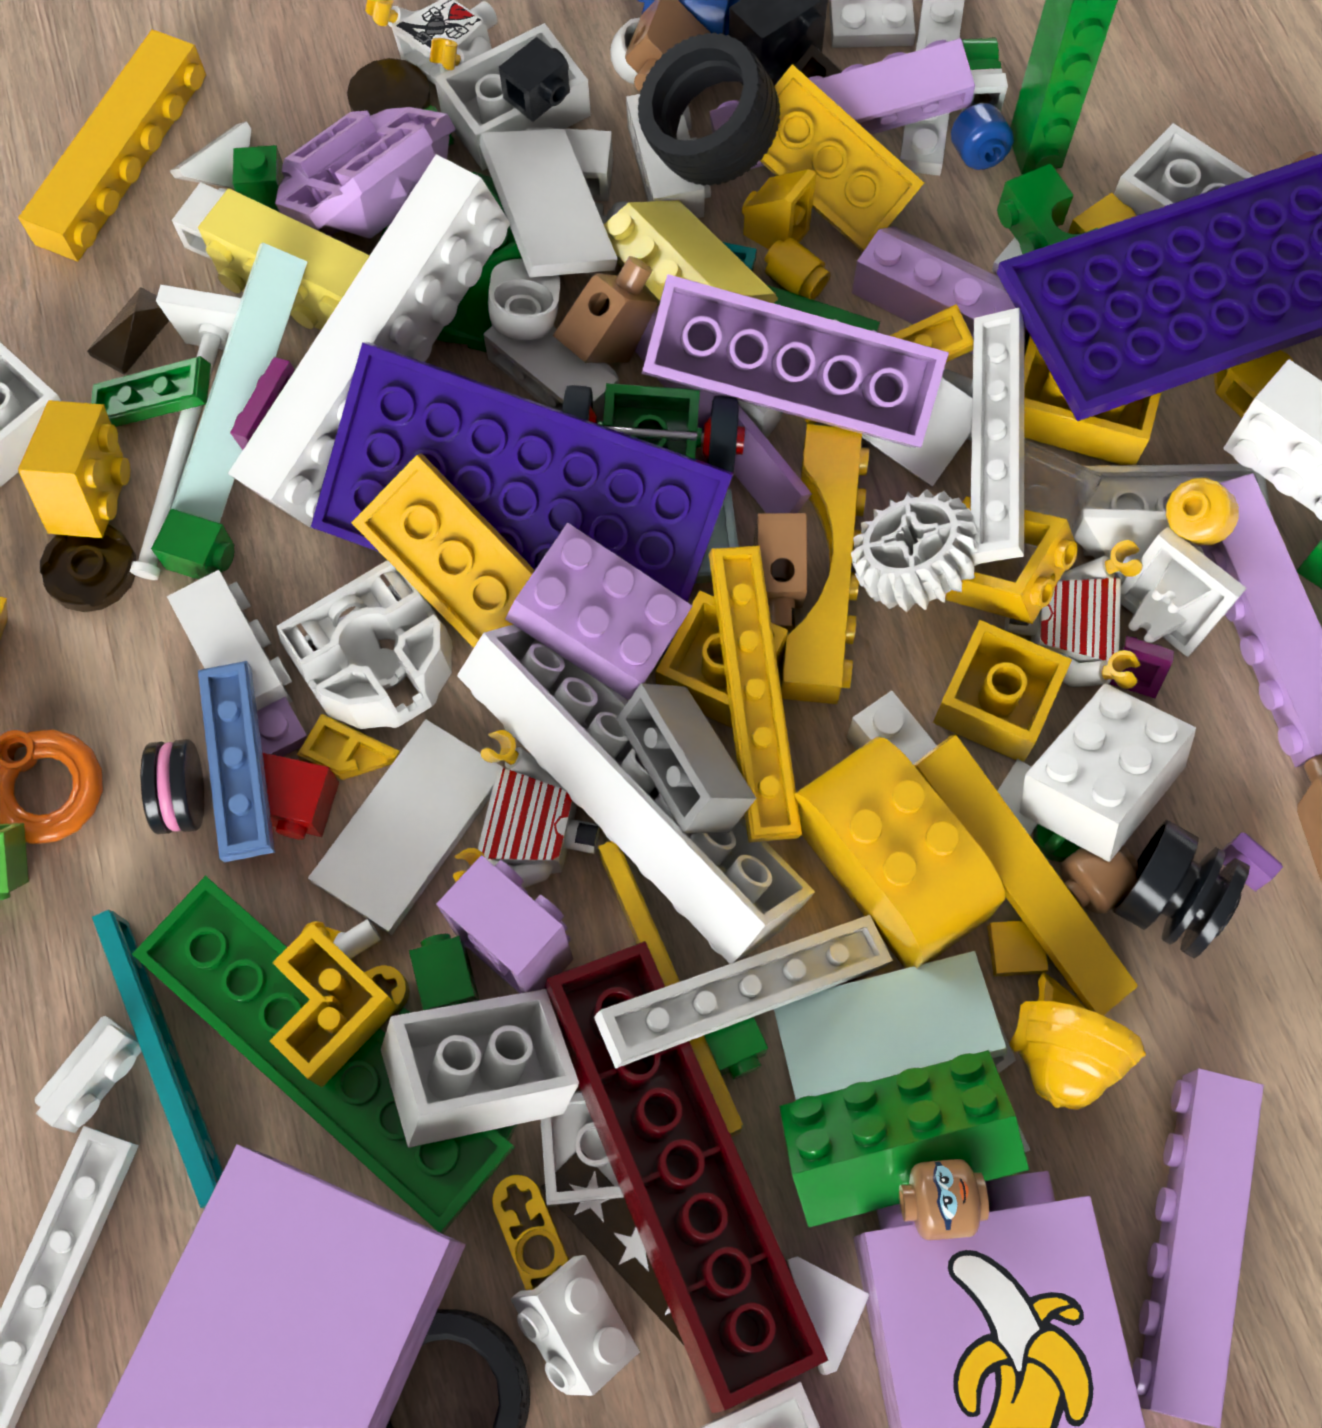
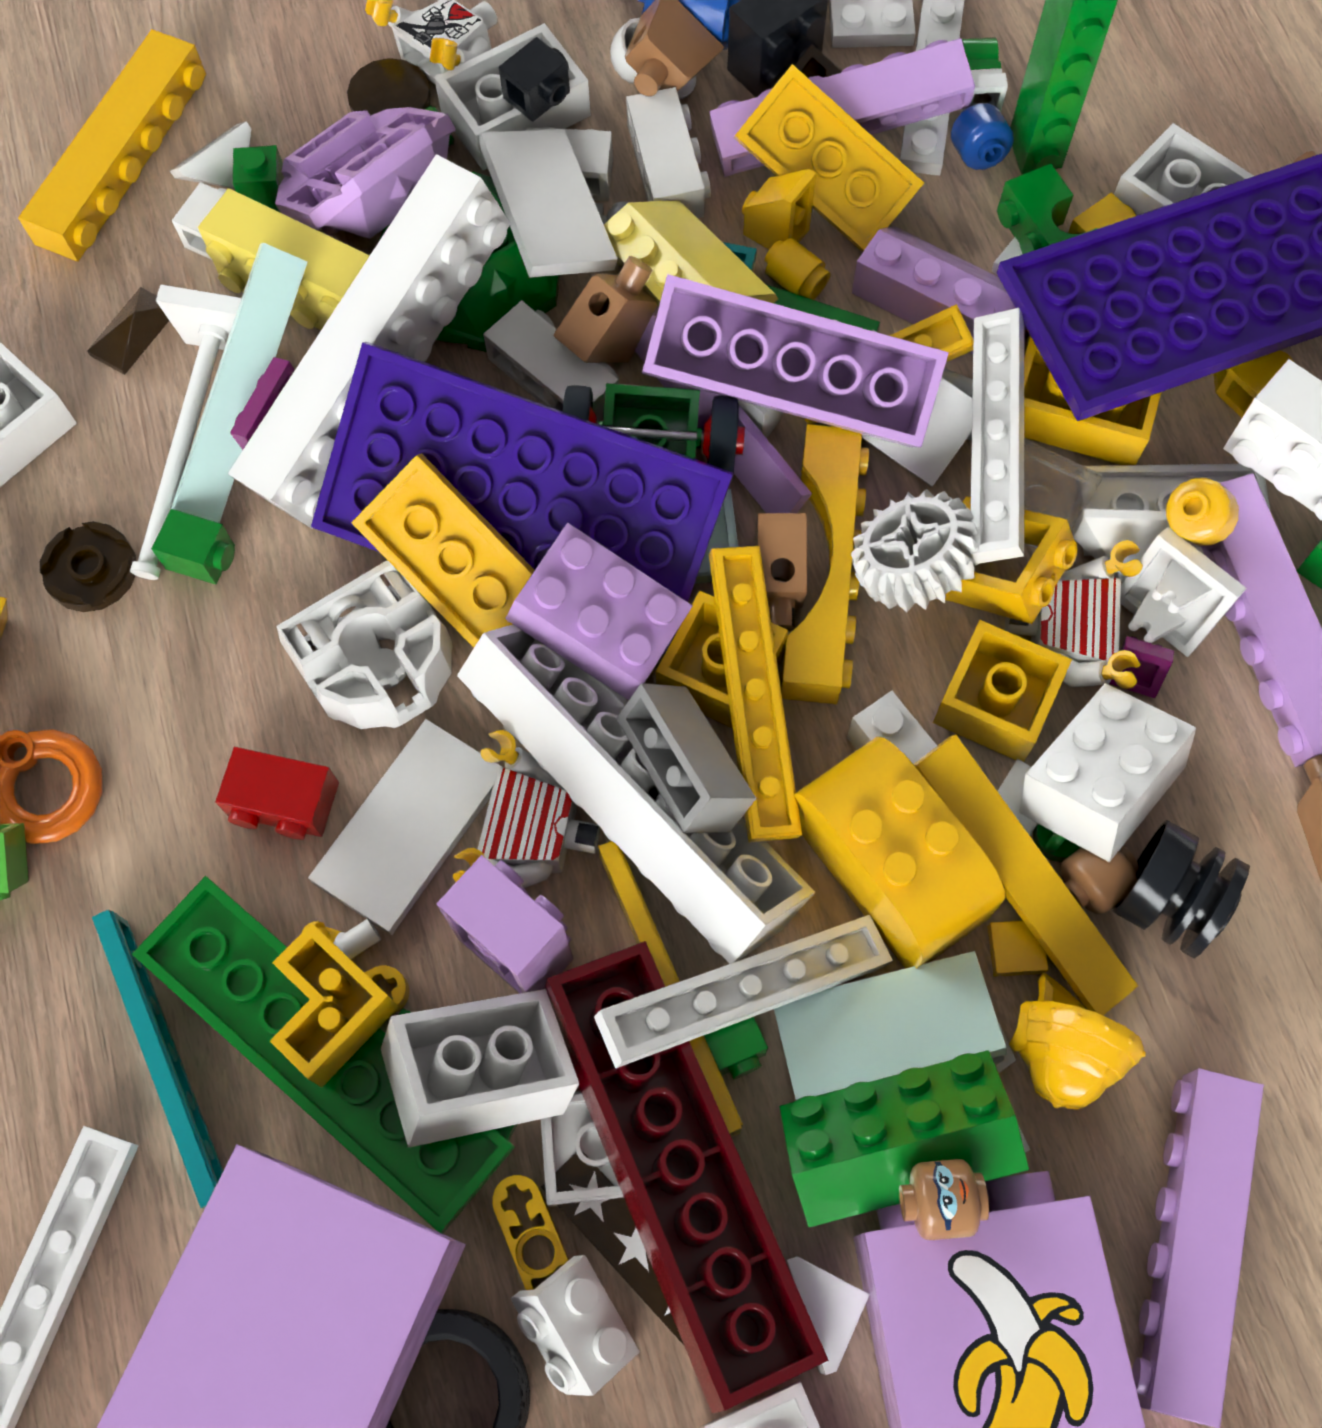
(75, 469): yellow brick -> none
(87, 1076): white bracket -> none
(154, 391): green tile -> none
(172, 786): black head -> none
(223, 635): white brick -> none
(235, 762): medium blue tile -> none
(280, 729): lavender plate -> none
(344, 749): yellow tile -> none
(443, 972): green brick -> none
(522, 305): white cap -> none
(682, 76): black tyre -> none
(1262, 864): medium lavender tile -> none

